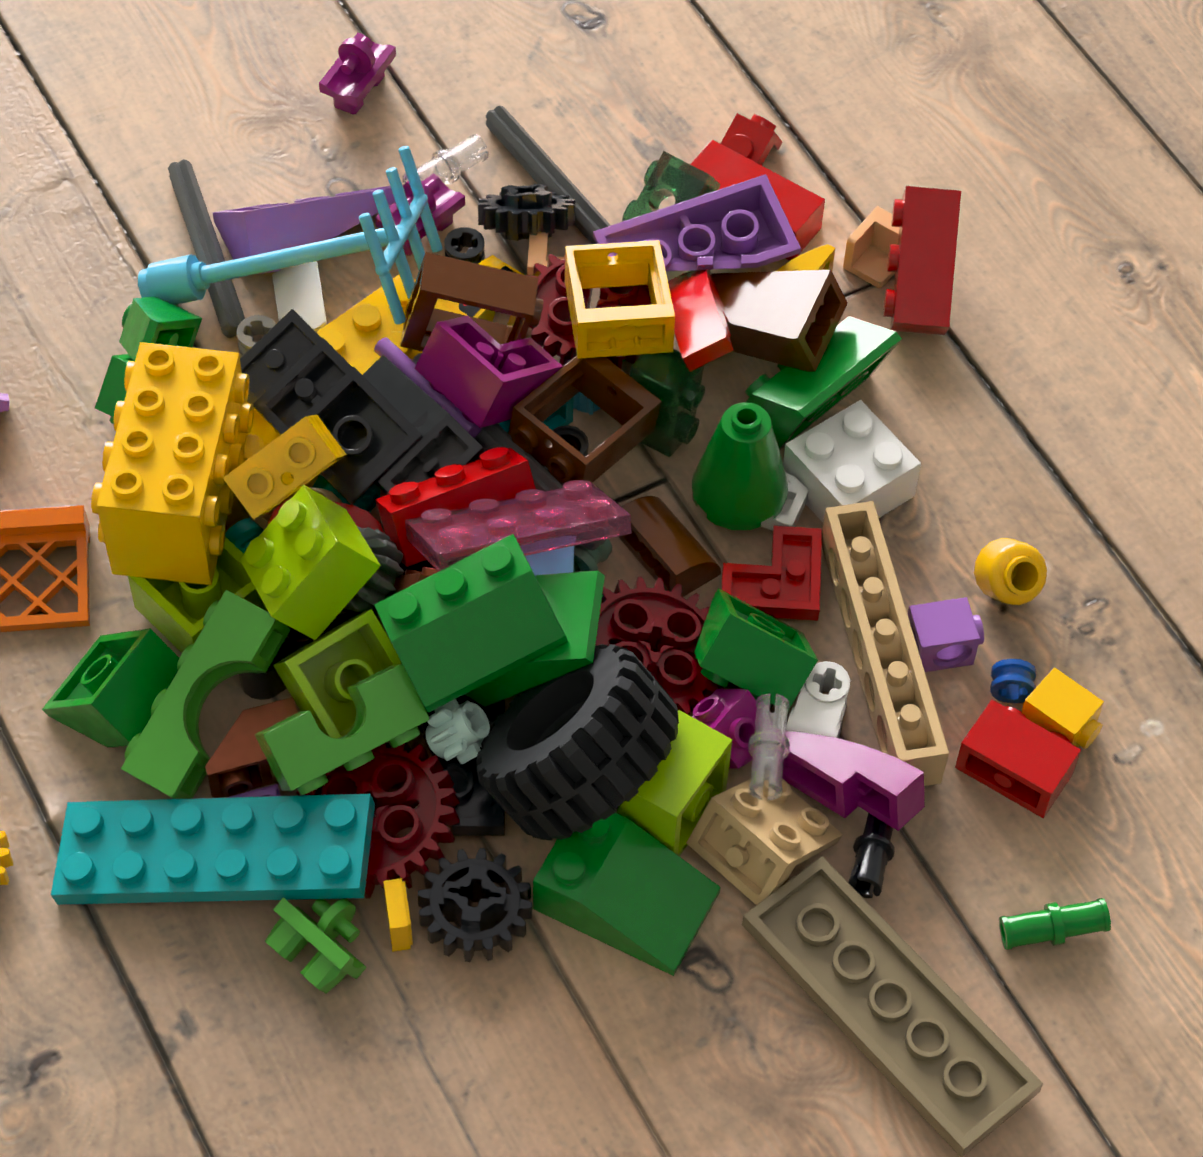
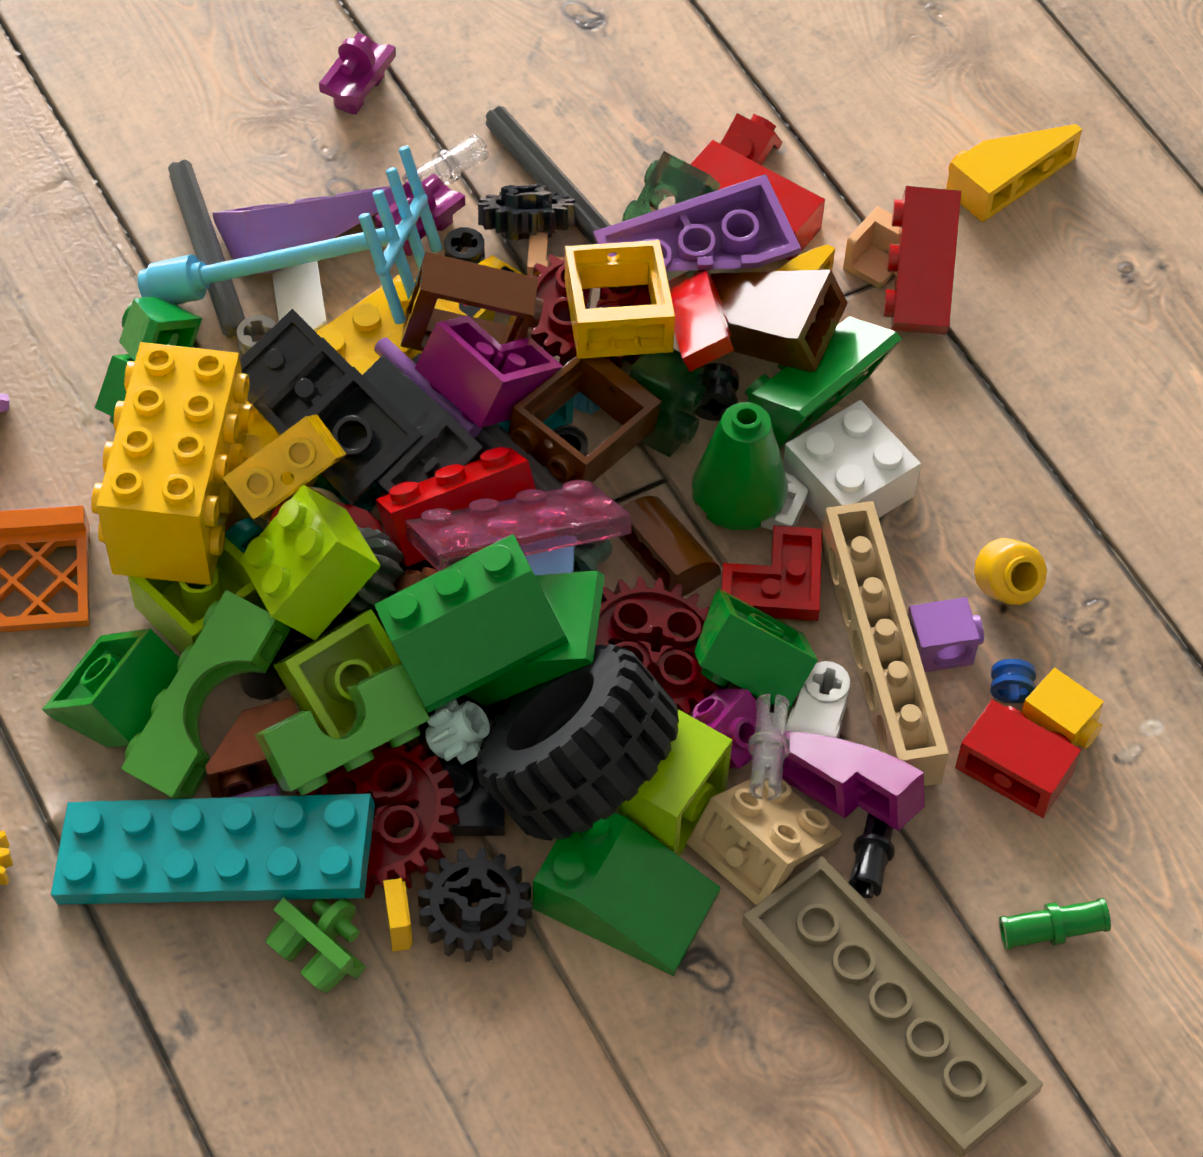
(720, 389): none -> black wheel
(1009, 166): none -> yellow slope

